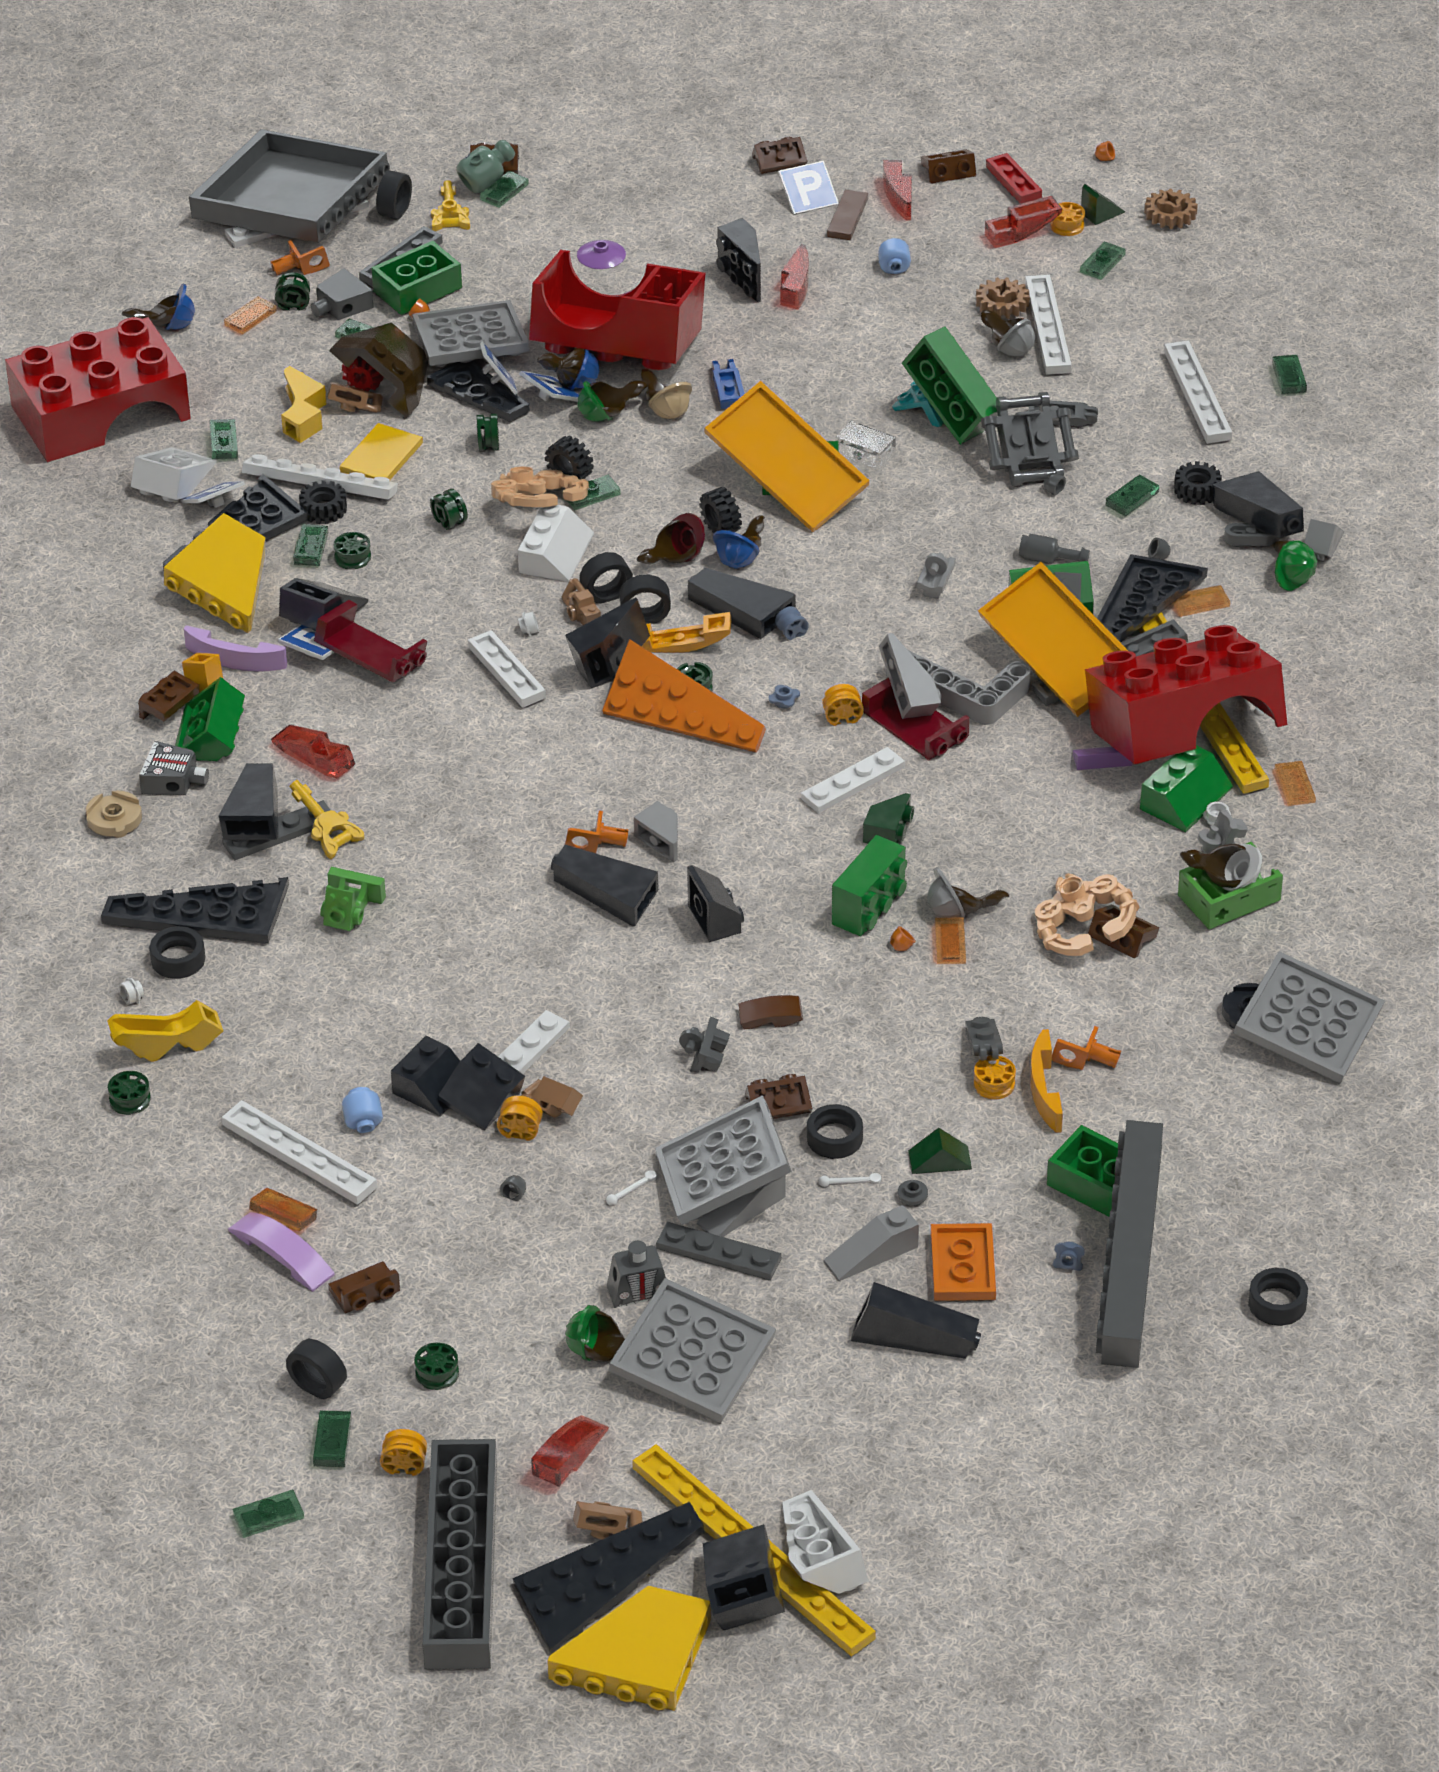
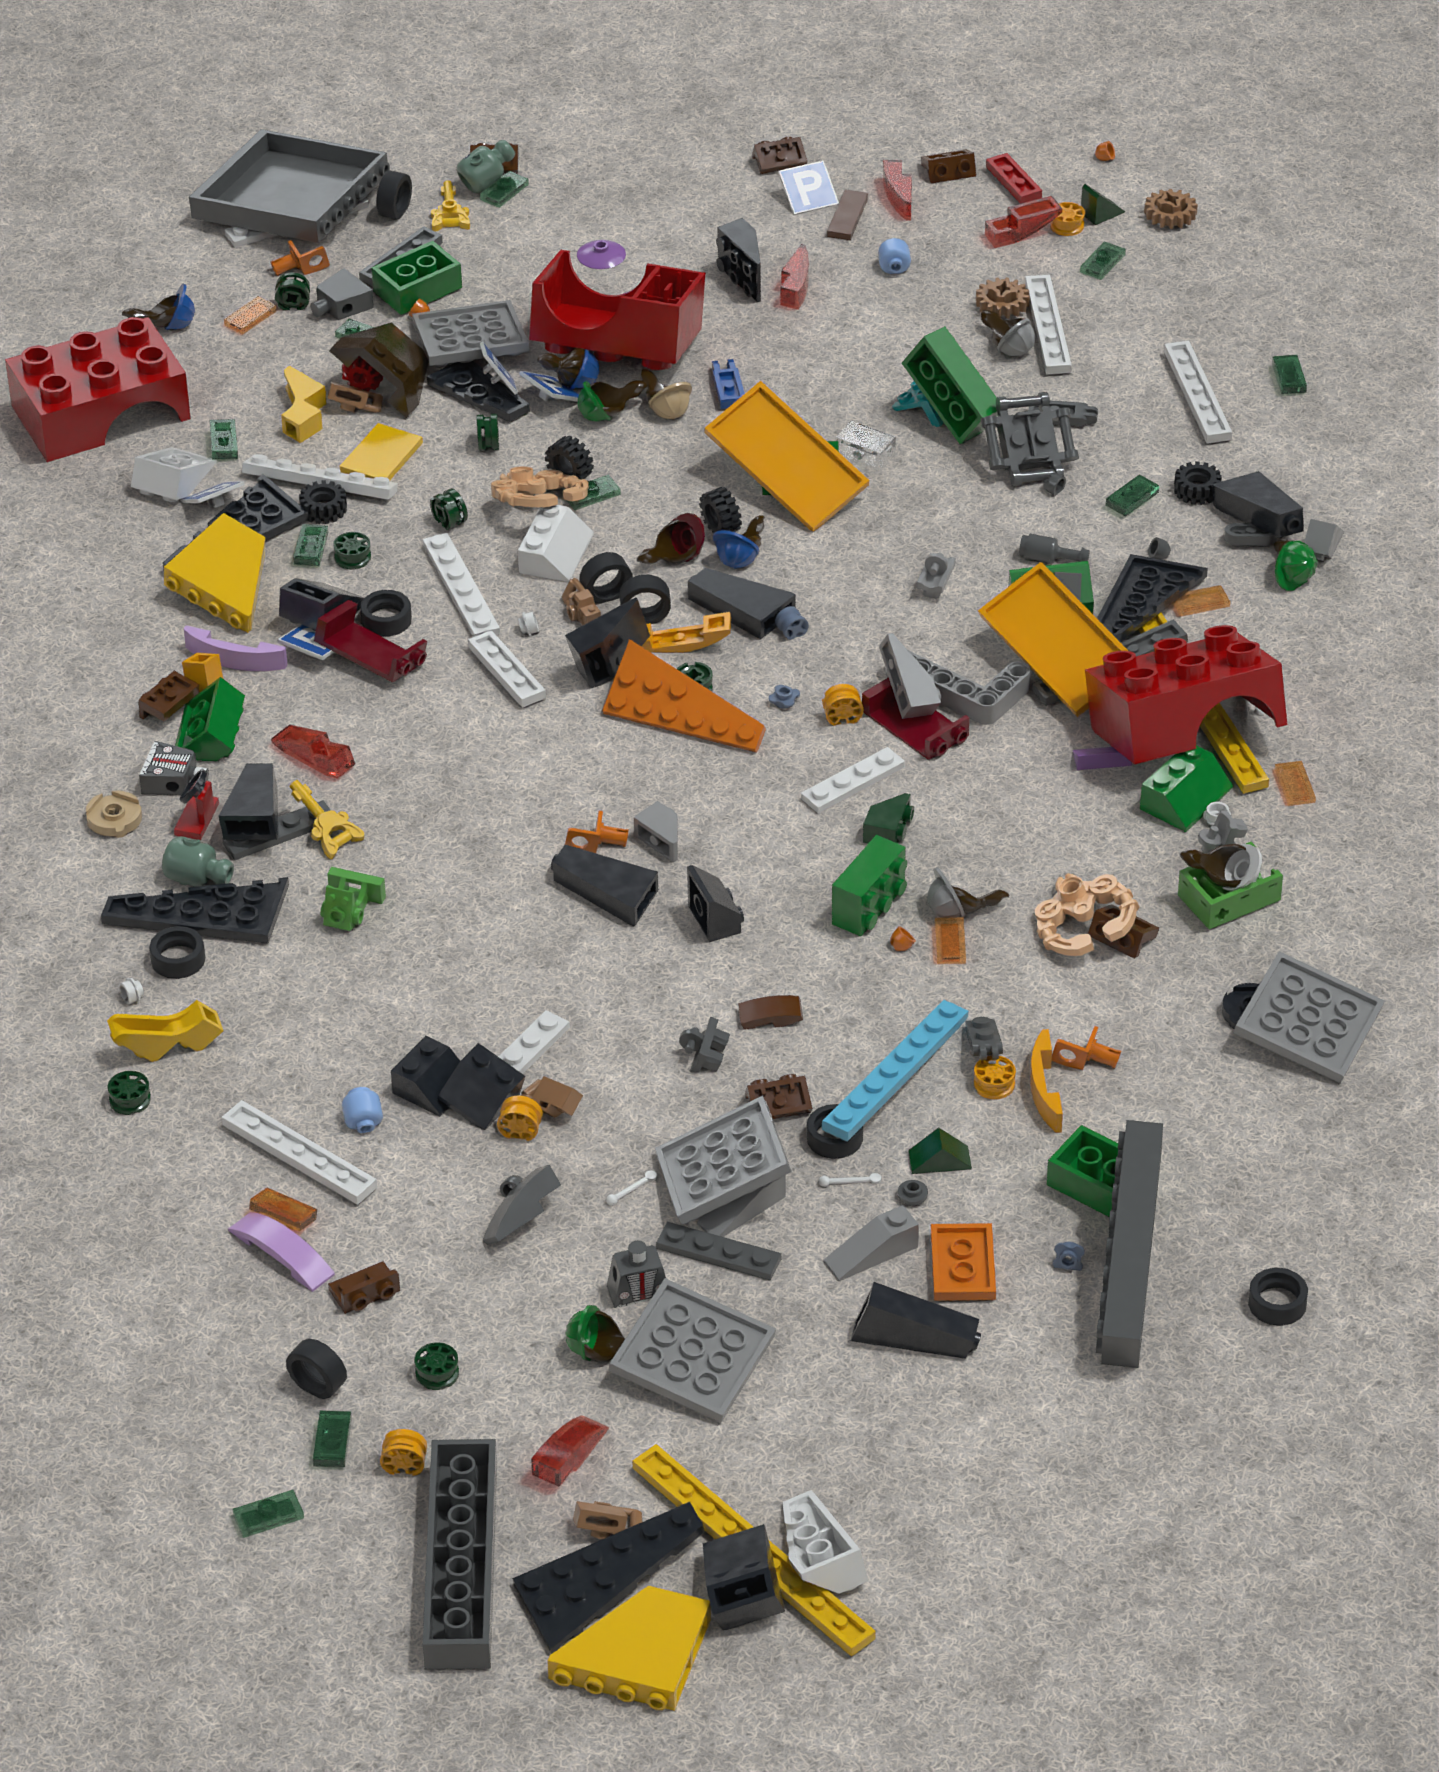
(194, 863): none -> sand green piece
(199, 807): none -> red piece
(386, 600): none -> black tyre
(460, 585): none -> white plate
(521, 1204): none -> dark grey slope
(894, 1070): none -> medium azure plate

